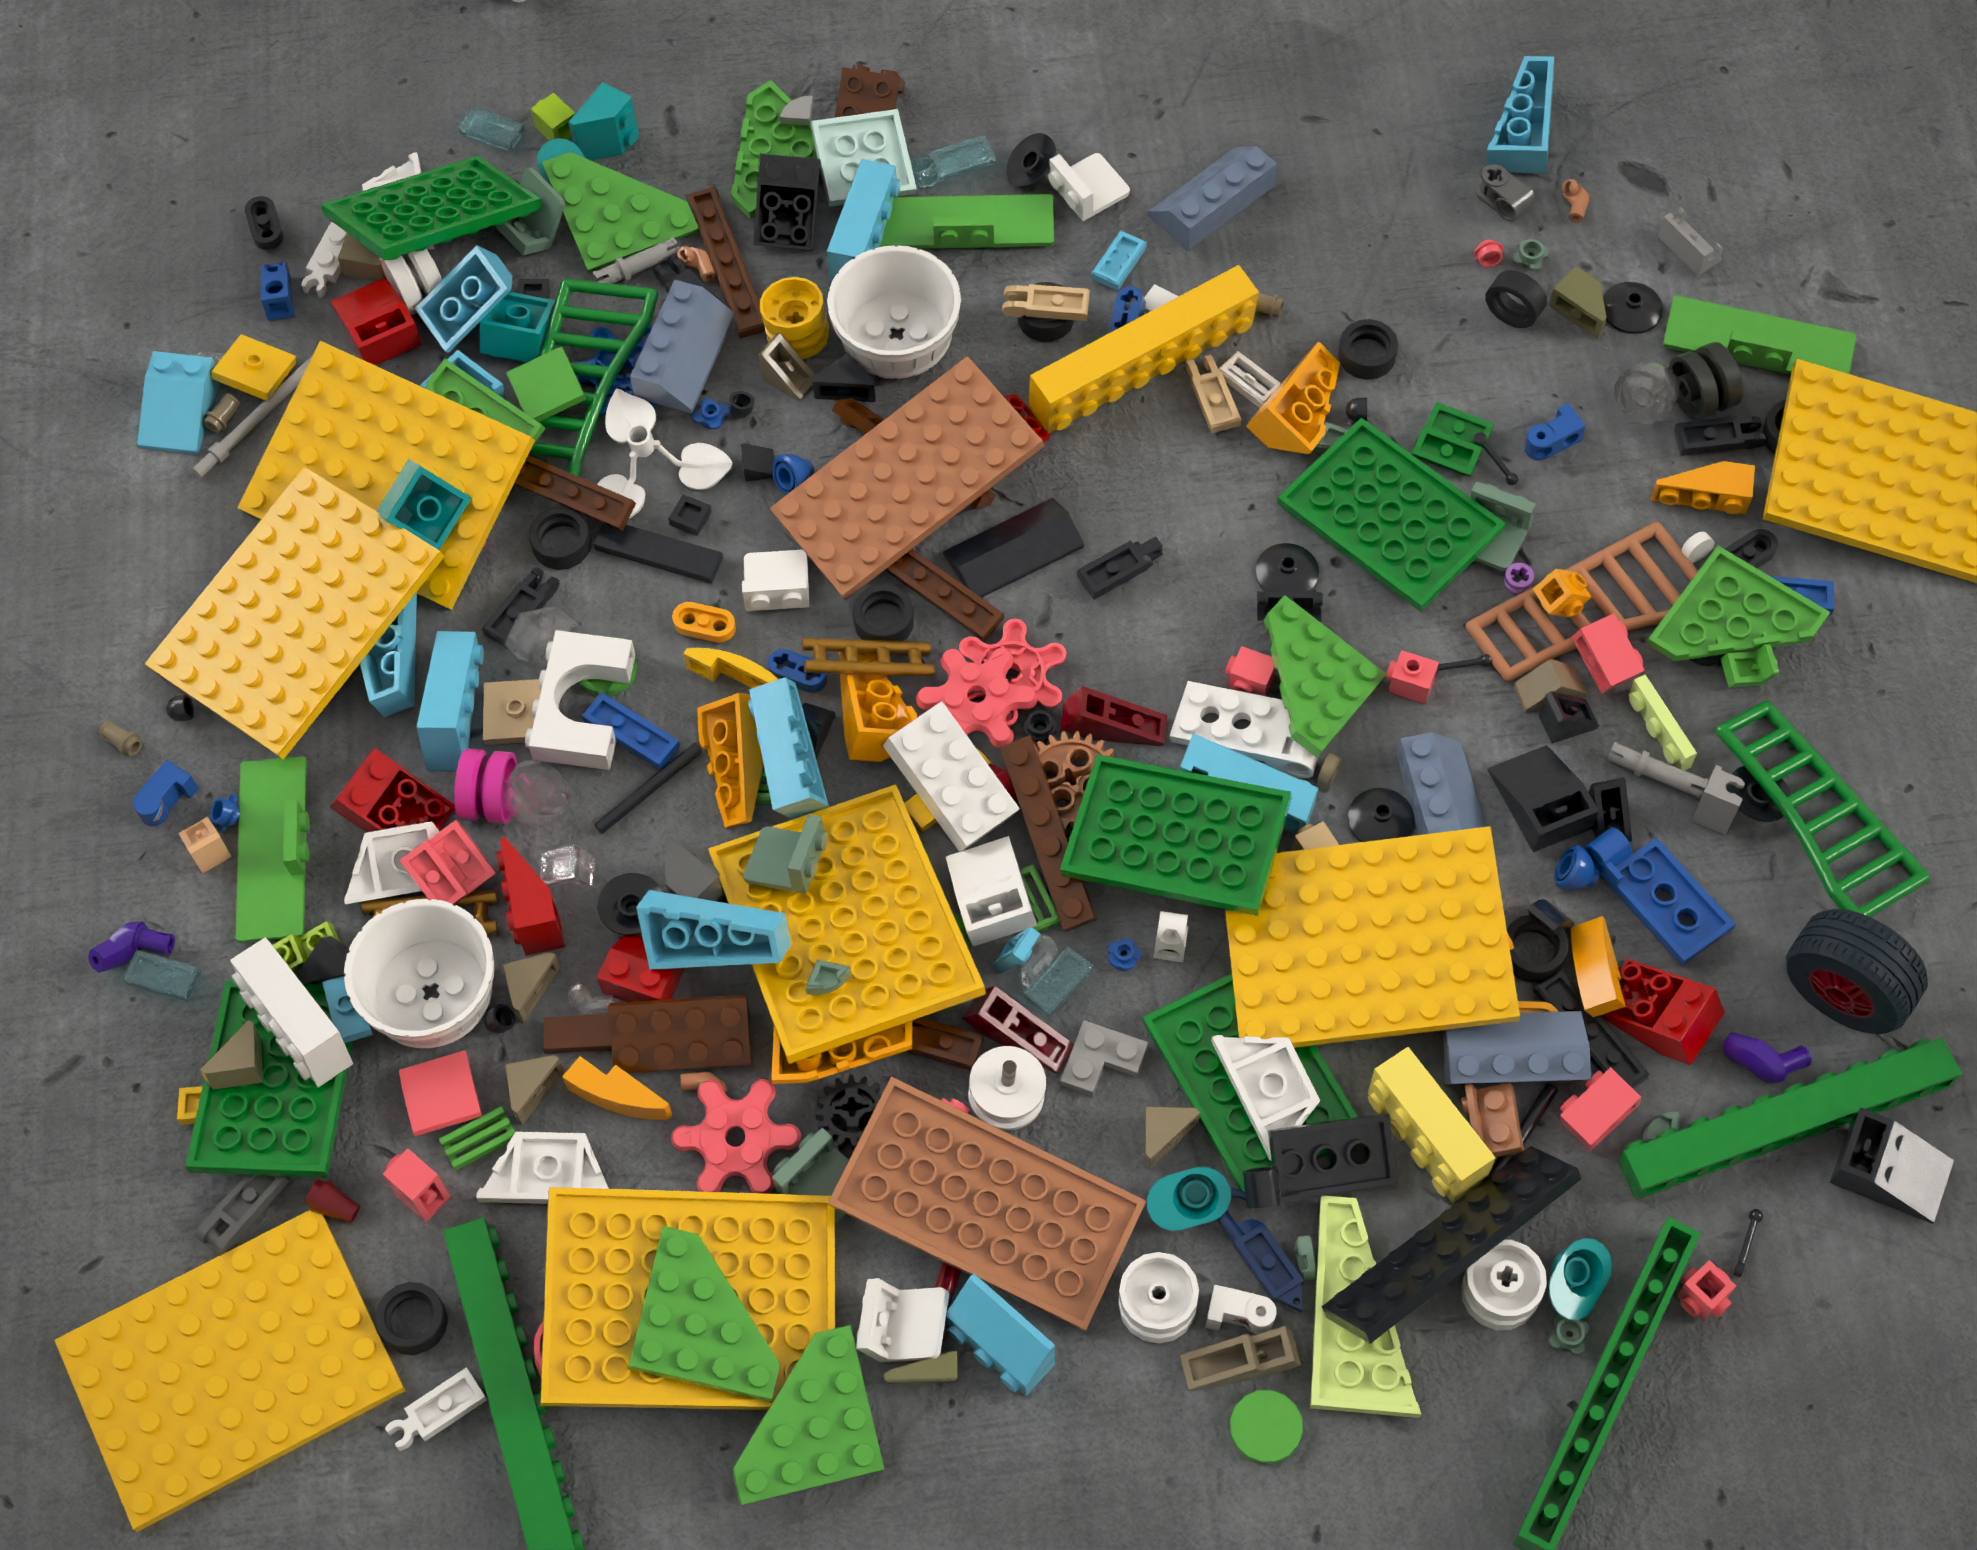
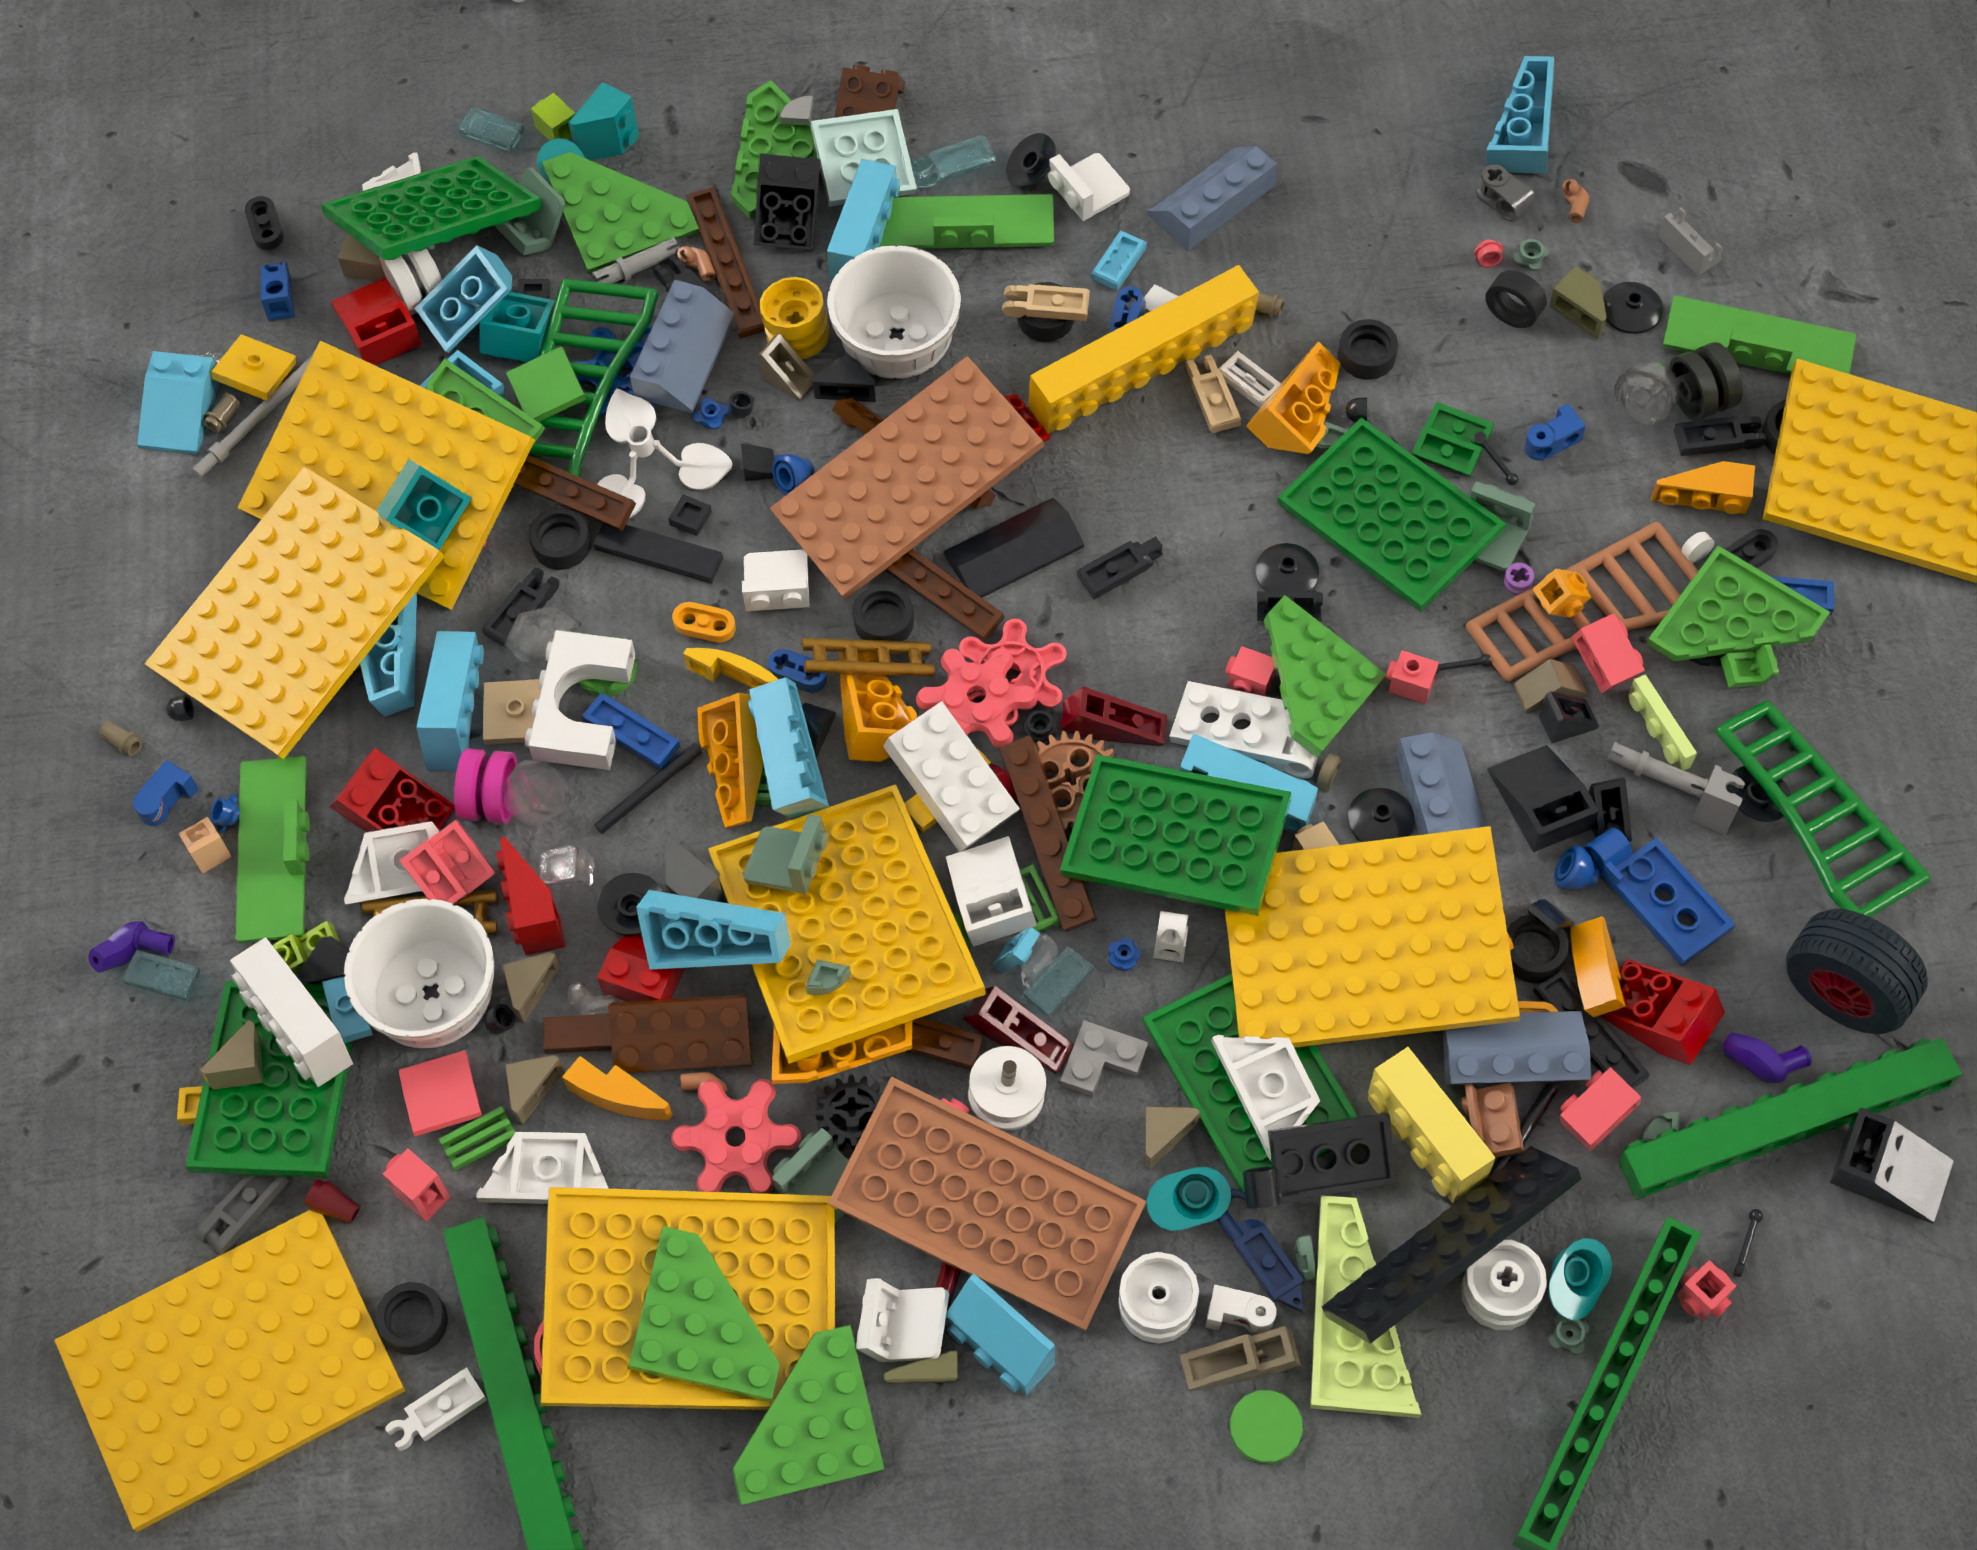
(324, 262): white plate -> none

